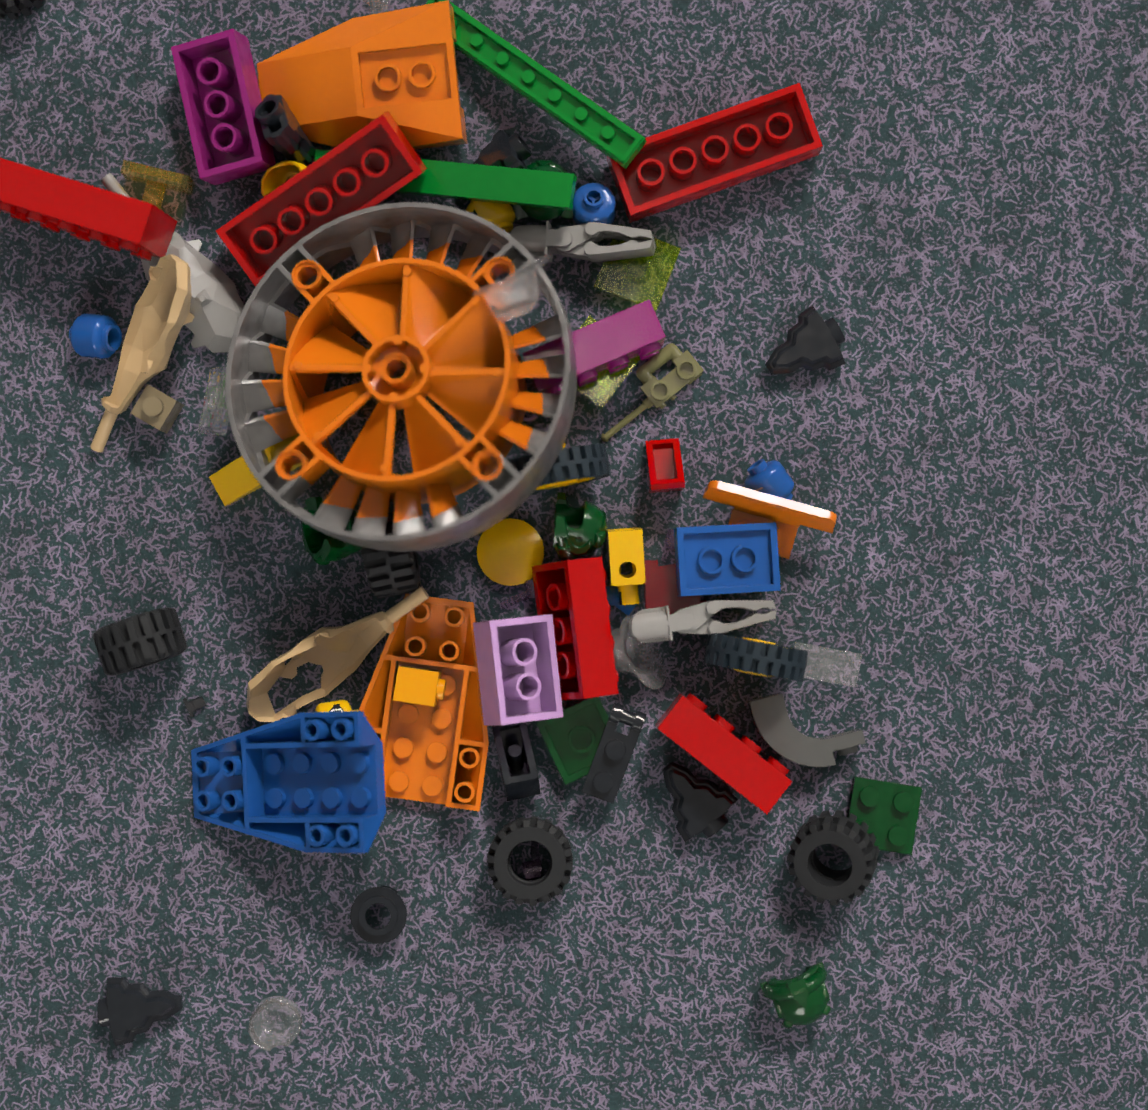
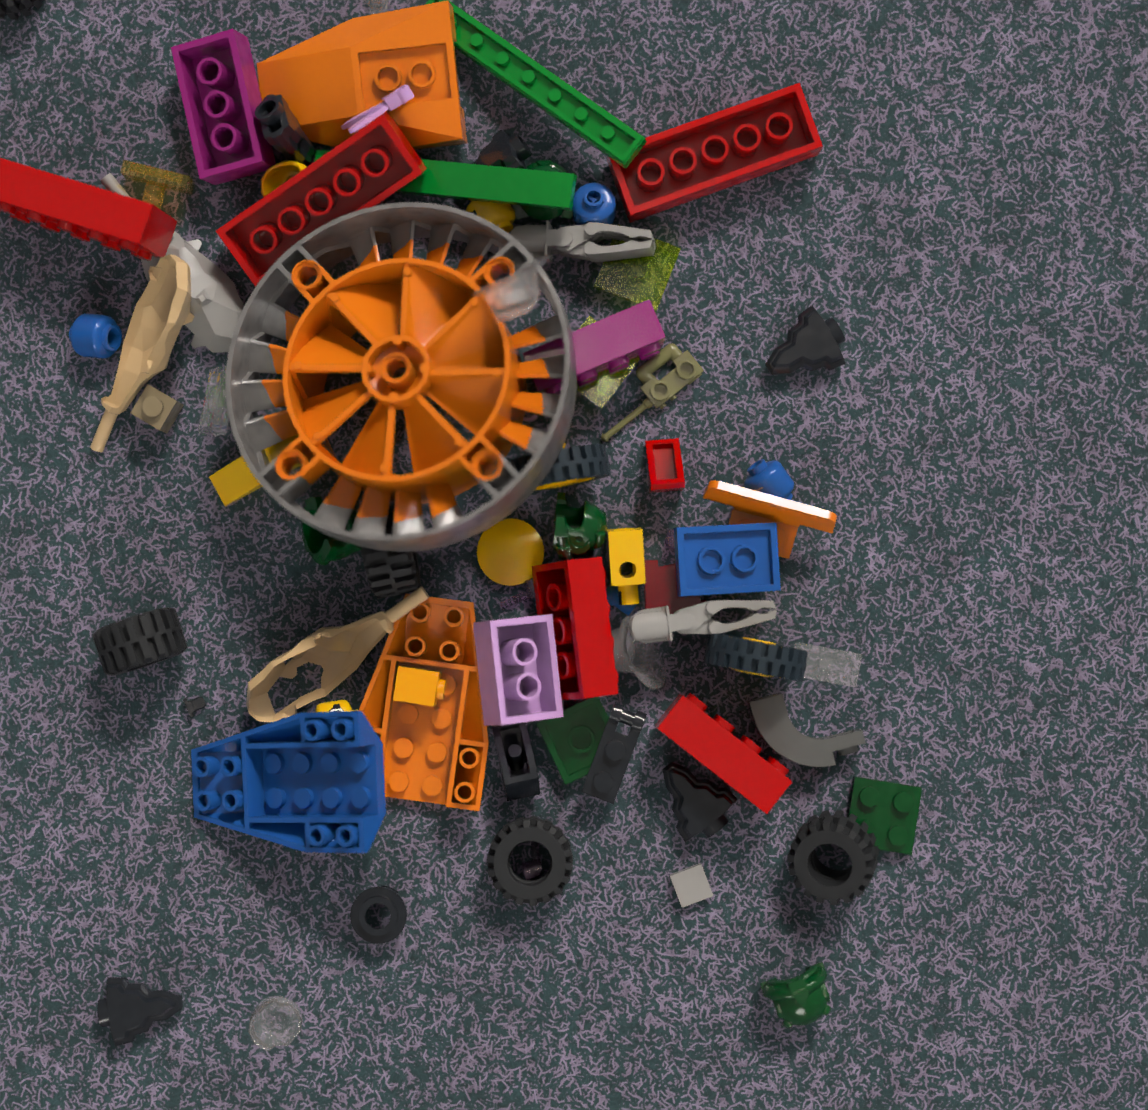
(389, 103): none -> lavender piece
(691, 885): none -> light grey tile

